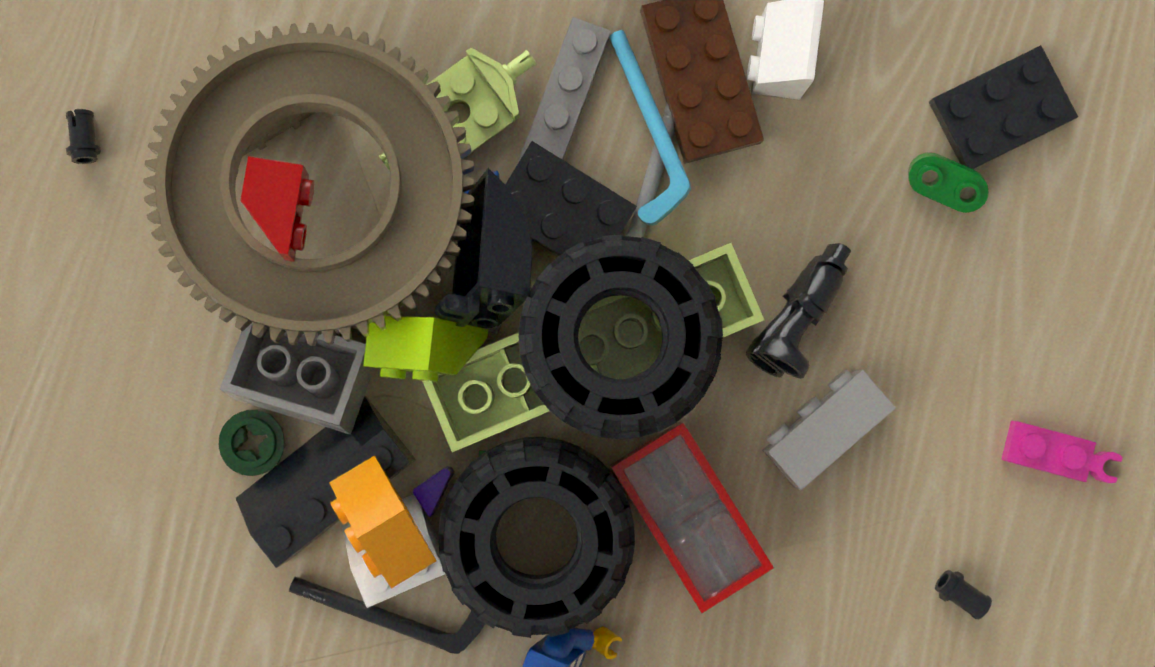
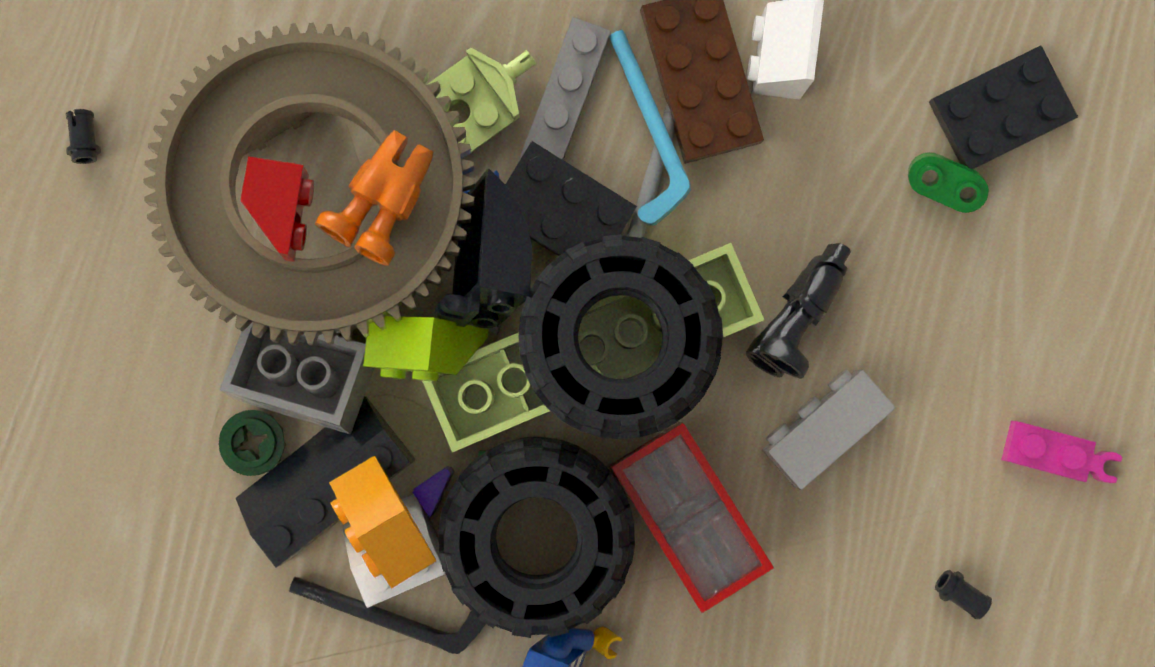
(383, 185): none -> orange piece

